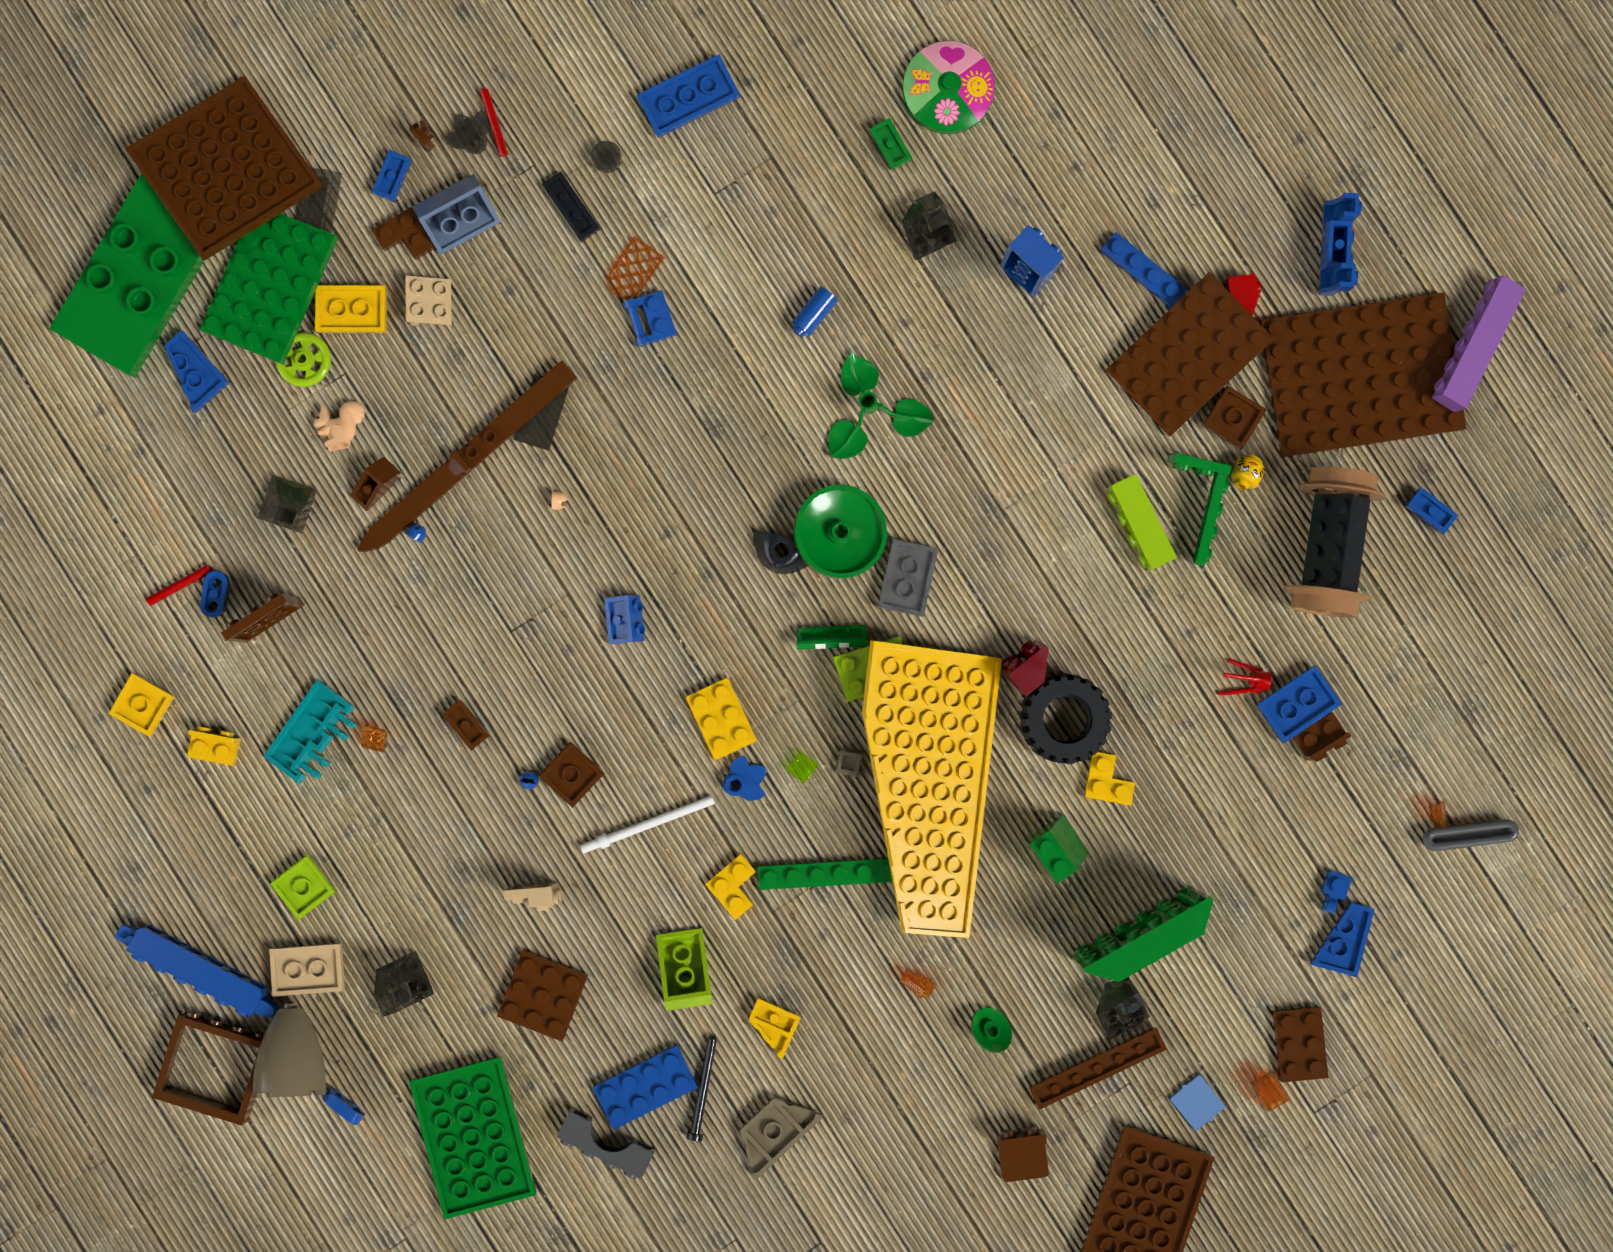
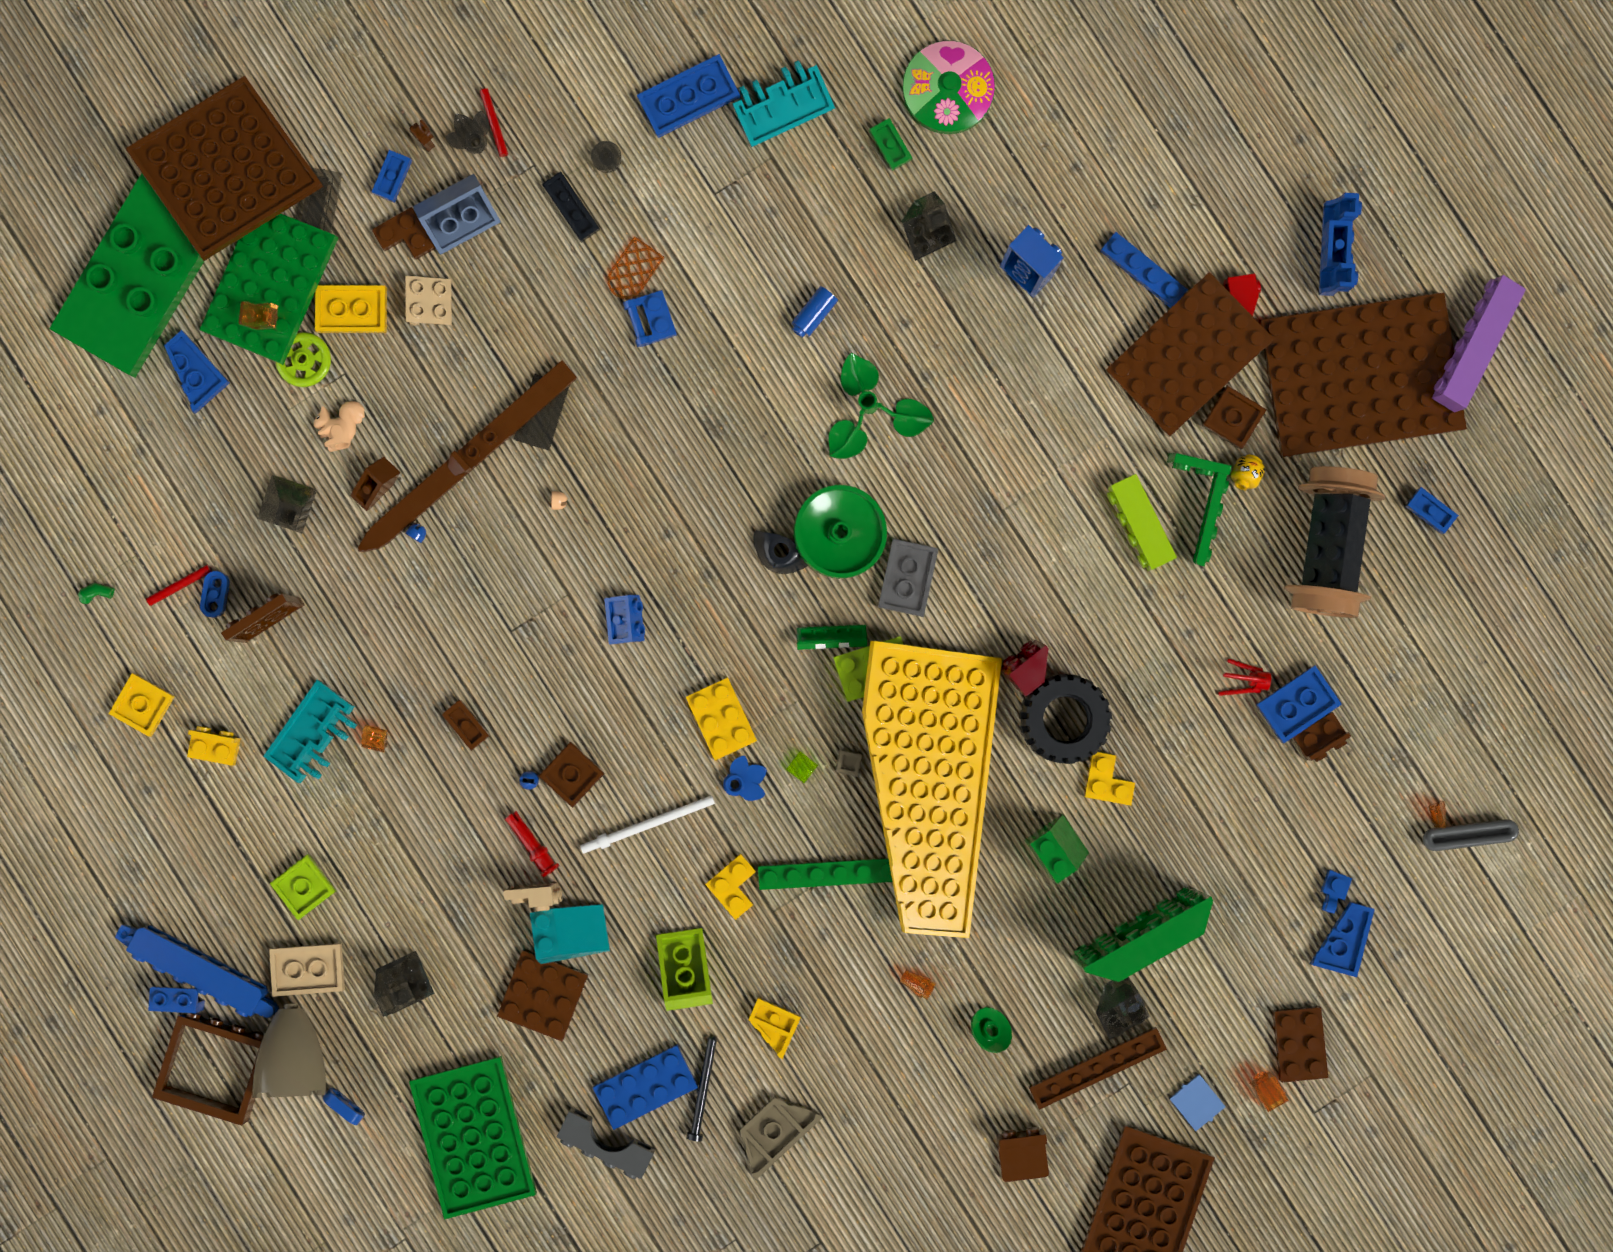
(87, 593): none -> green arm
(175, 1000): none -> blue bracket
(258, 315): none -> clear orange bracket
(538, 853): none -> red pin
(569, 933): none -> teal slope
(784, 107): none -> teal hinge

